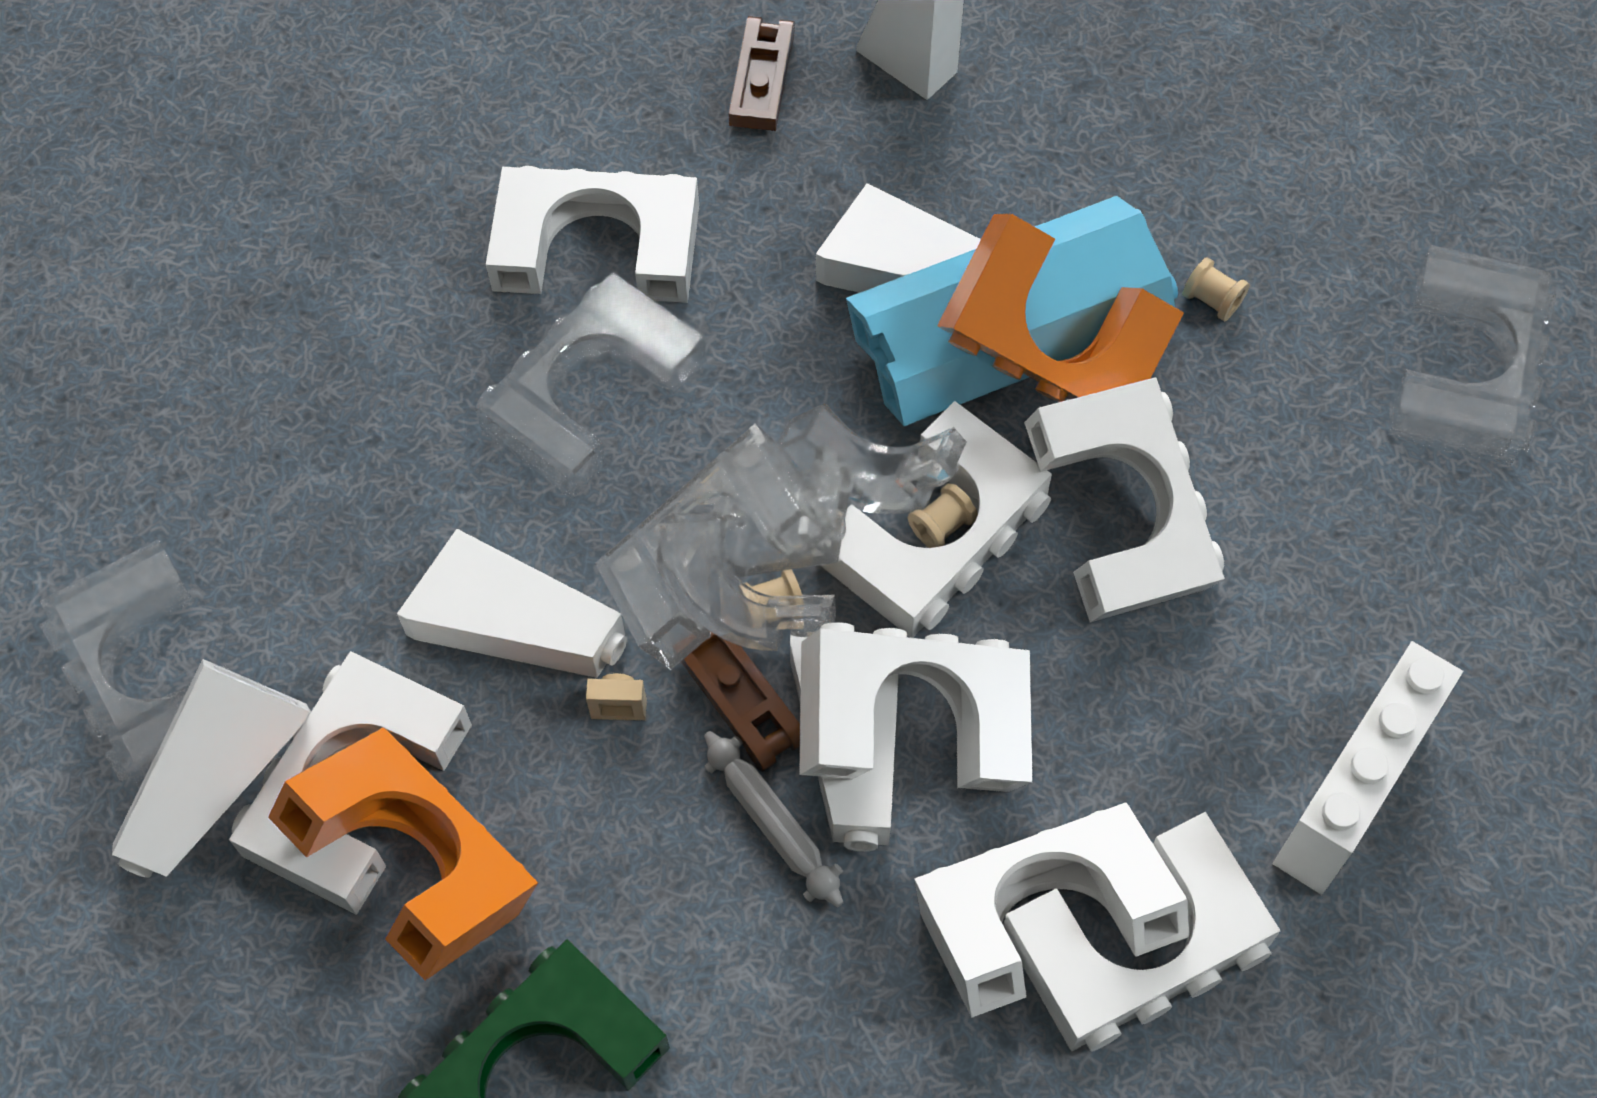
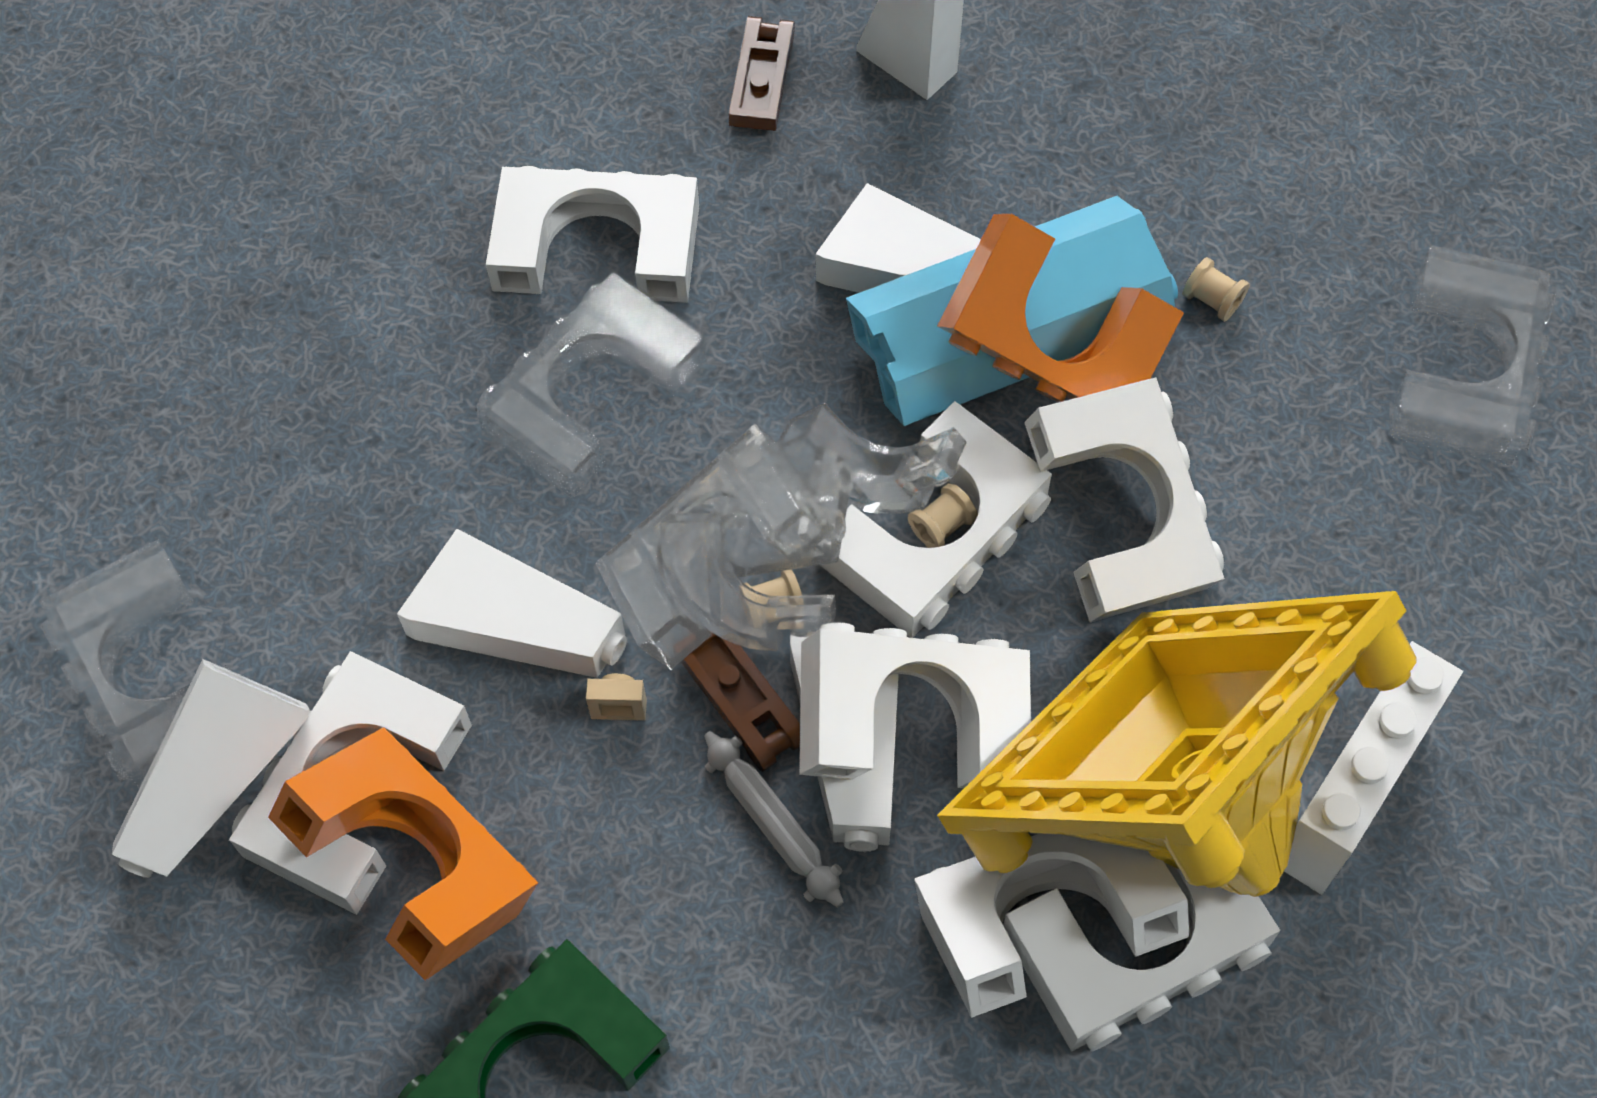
(1187, 738): none -> yellow piece

